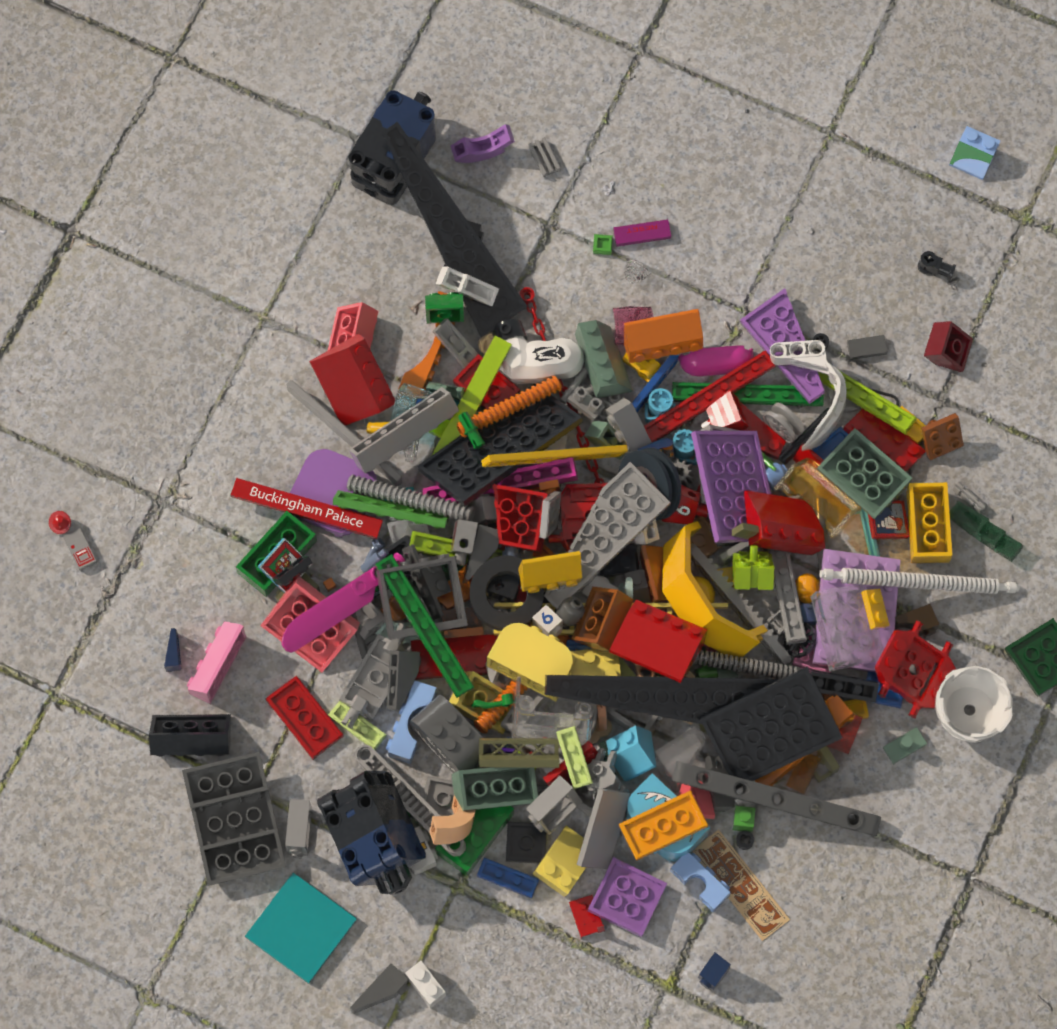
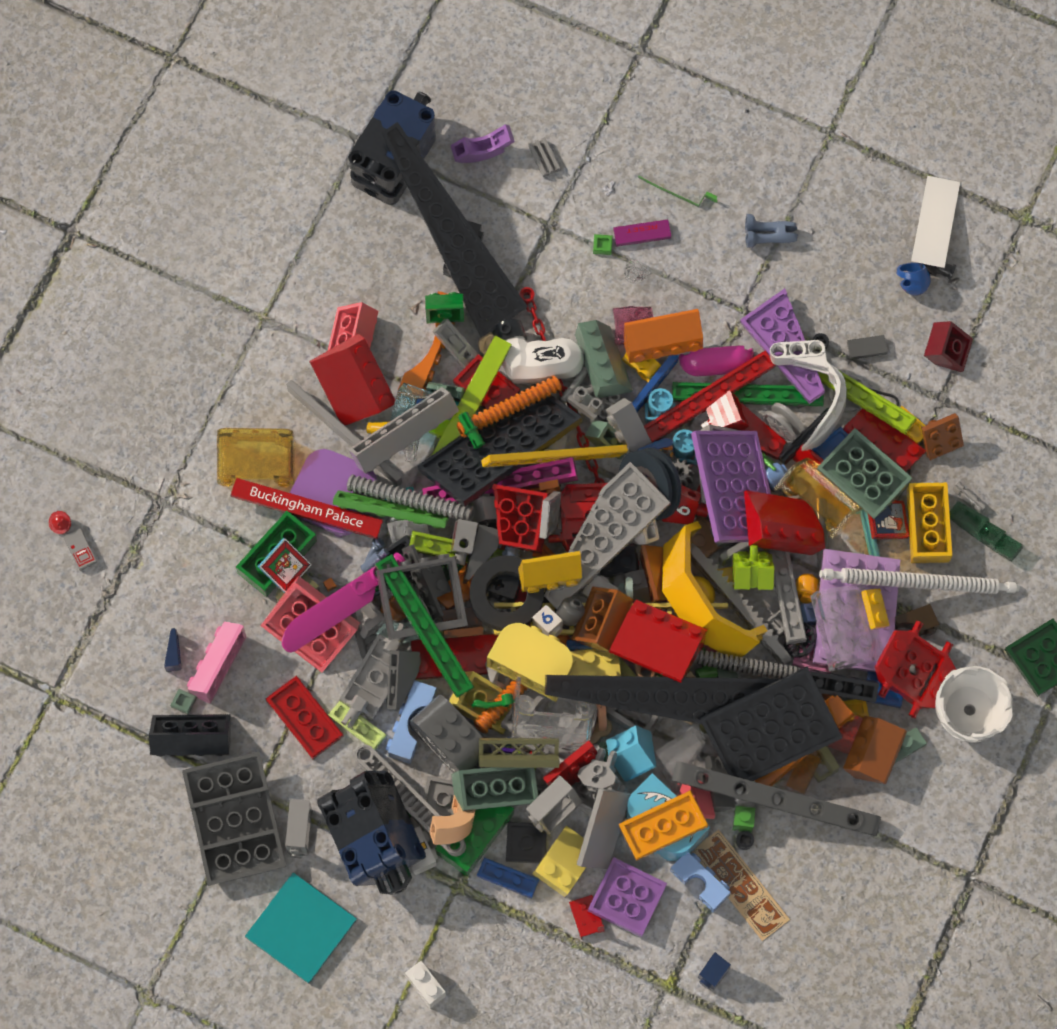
(183, 701): none -> sand green tile
(255, 455): none -> clear yellow windscreen
(299, 566): black plate -> none
(384, 988): dark grey slope -> none
(467, 285): white slope -> none
(574, 757): yellowish green tile -> none
(708, 195): none -> bright green piece
(745, 530): olive tile -> none
(782, 230): none -> sand blue piece
(874, 750): none -> dark orange slope
(916, 280): none -> blue helmet
(935, 221): none -> white sticker
(974, 152): light blue slope -> none

